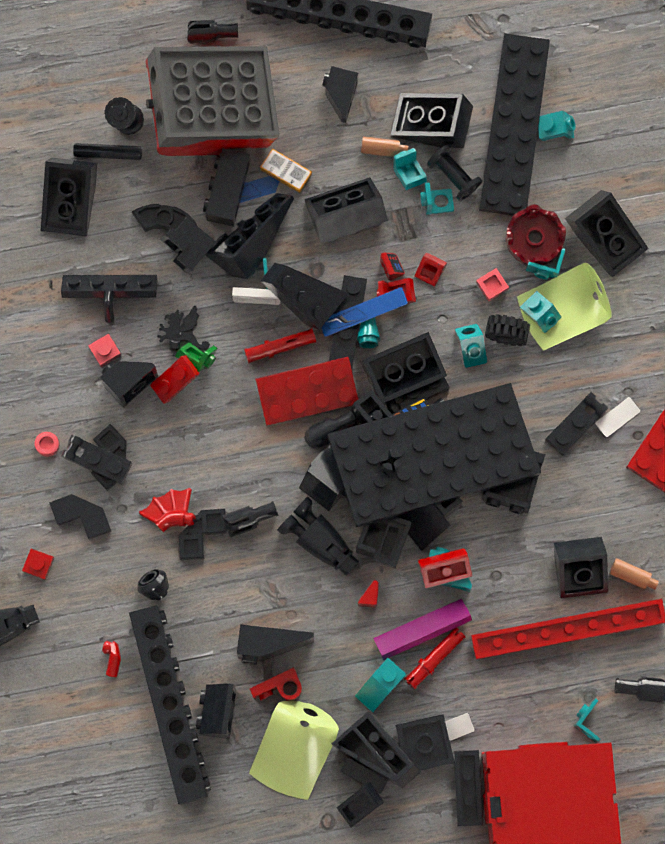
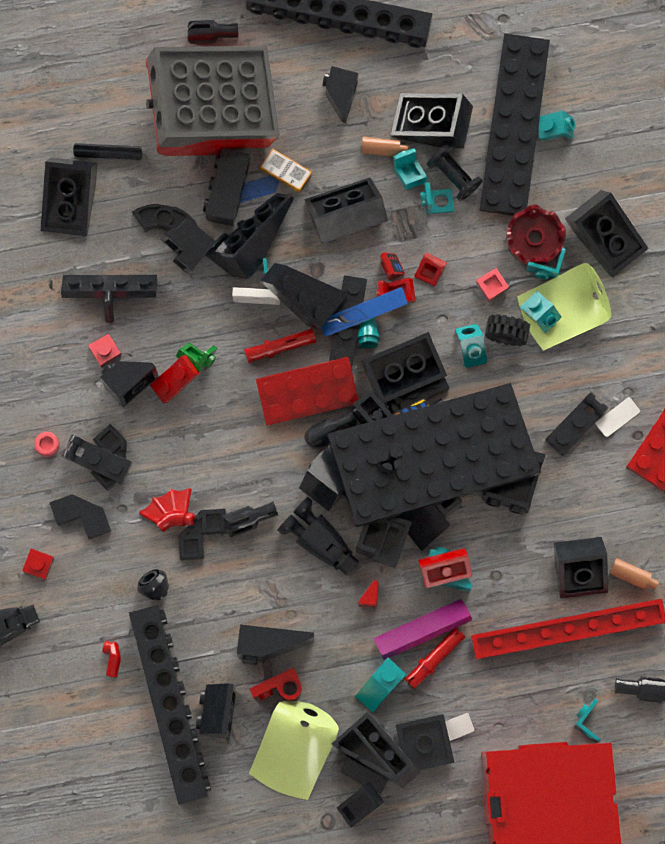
(124, 115): black hose -> none
(178, 333): black piece -> none
(468, 788): black plate -> none

